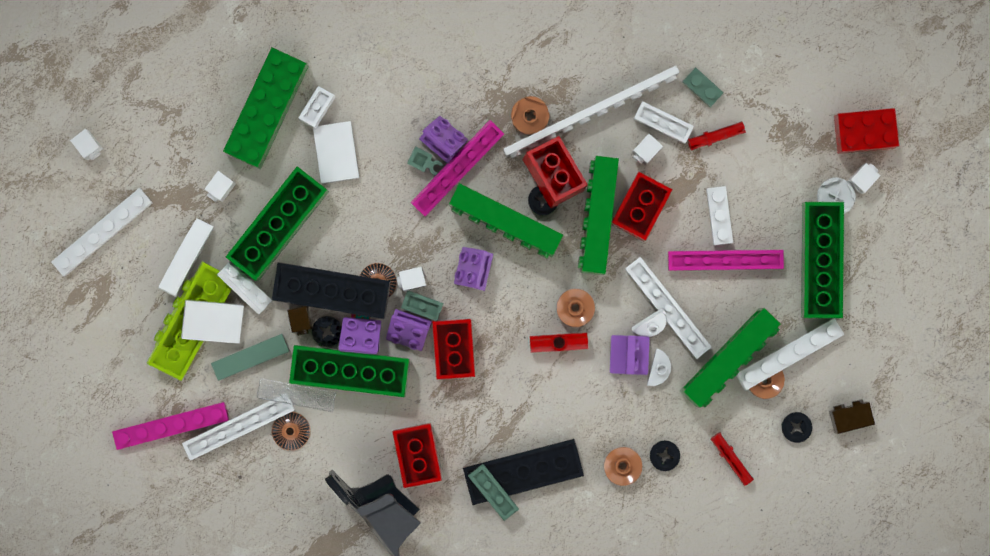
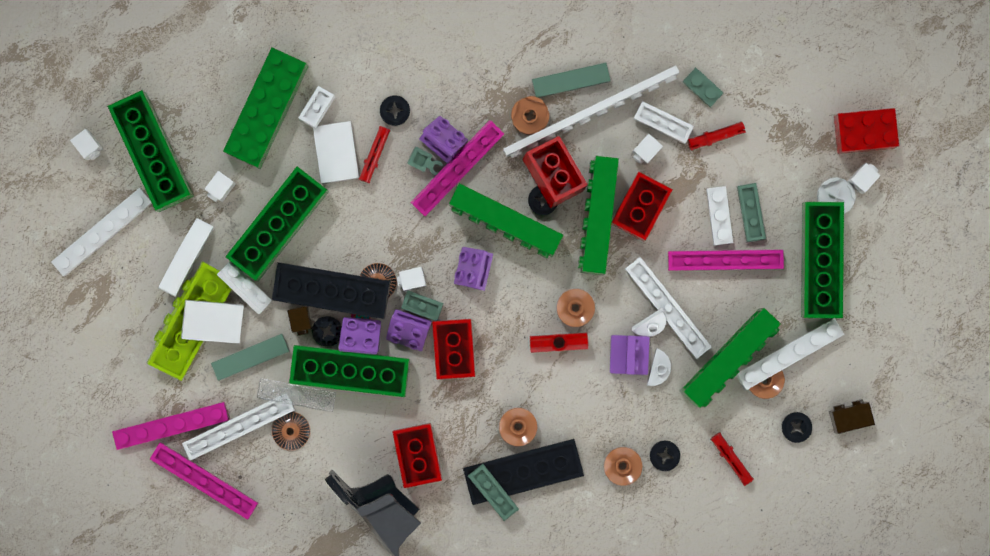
(150, 151): none -> green brick
(204, 480): none -> dark pink plate
(383, 135): none -> red pin
(388, 104): none -> black gear
(518, 437): none -> nougat dish
(571, 80): none -> sand green tile
(751, 212): none -> sand green tile

